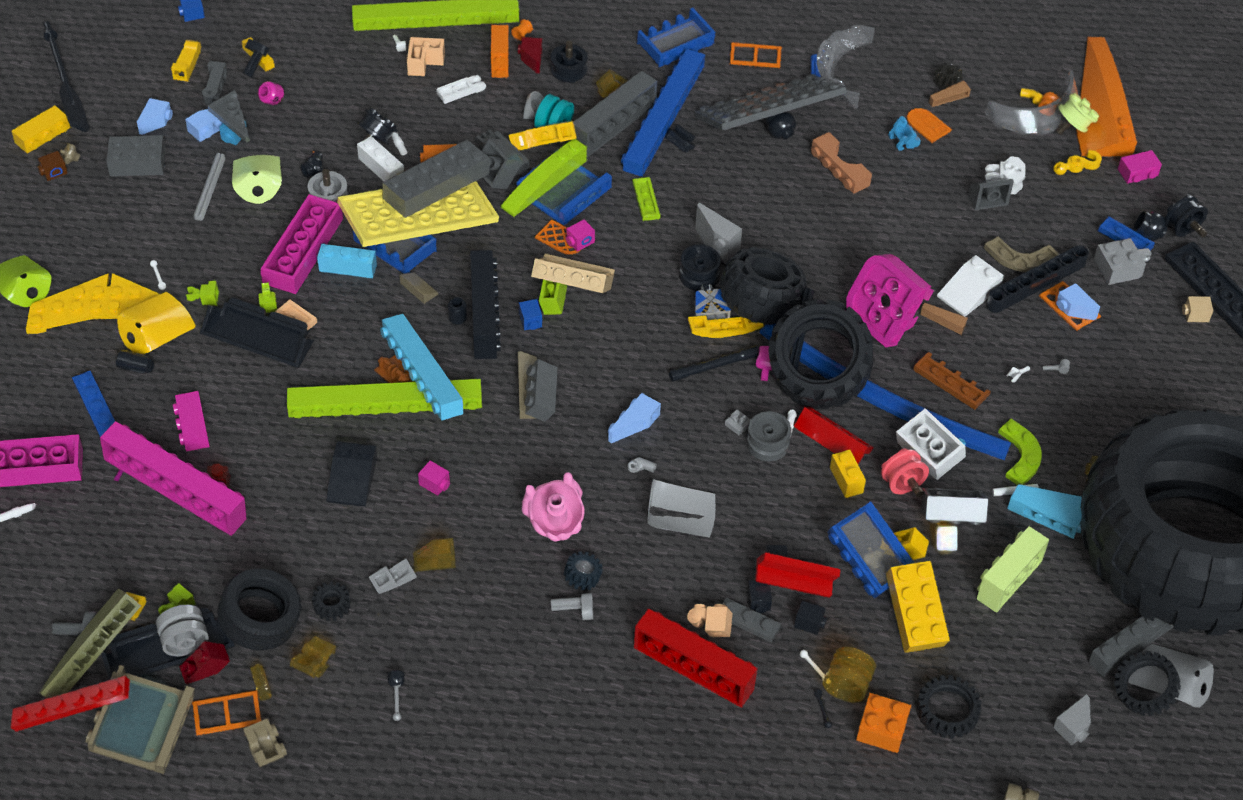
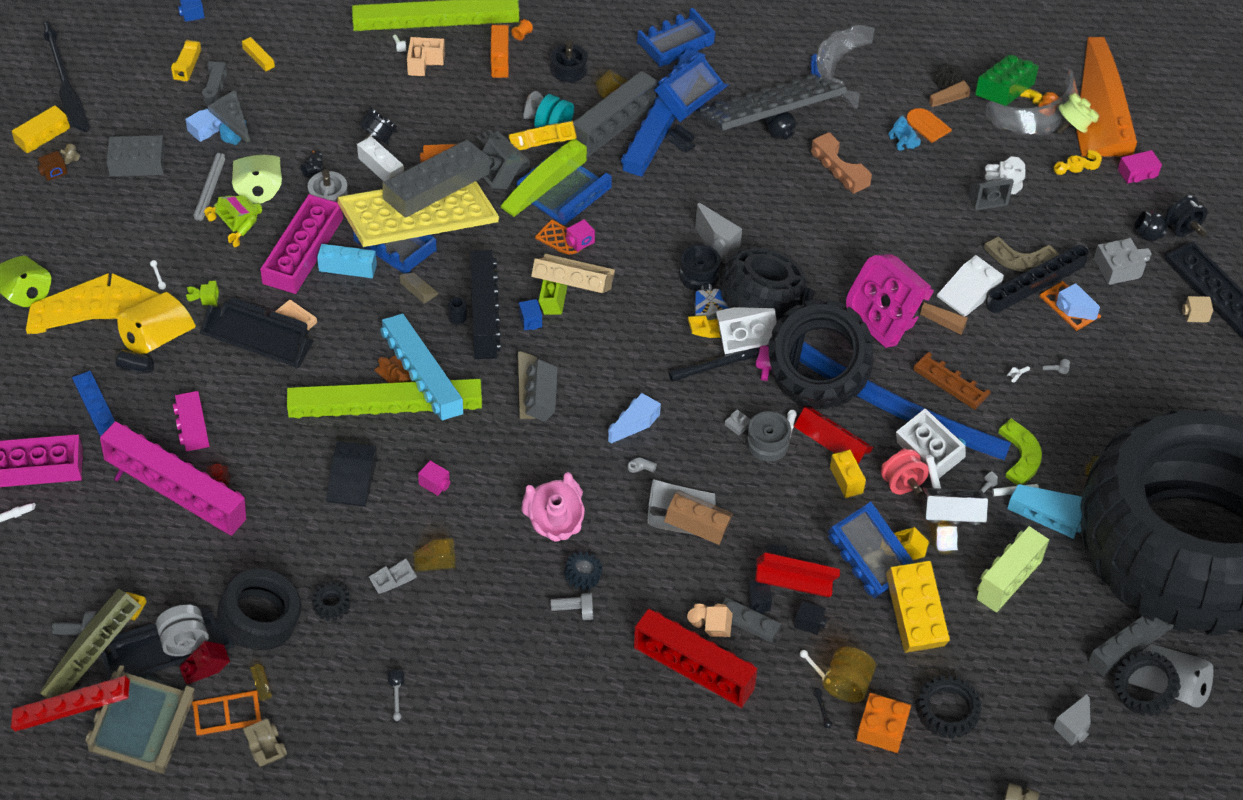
(154, 116): light blue slope -> none
(177, 597): lime piece -> none
(237, 213): none -> lime torso
(259, 51): black piece -> none
(267, 299): lime piece -> none
(271, 93): dark pink head -> none
(314, 657): clear yellow cylinder -> none
(399, 144): white piece -> none
(460, 88): white hinge -> none
(531, 52): dark red slope -> none
(646, 199): lime tile -> none
(689, 87): none -> window
(698, 517): none -> medium nougat slope
(745, 327): none -> white slope
(755, 63): orange window -> none
(933, 471): none -> white piece
(991, 480): none -> light grey hand
(1007, 80): none -> green brick
(1118, 231): blue plate -> none

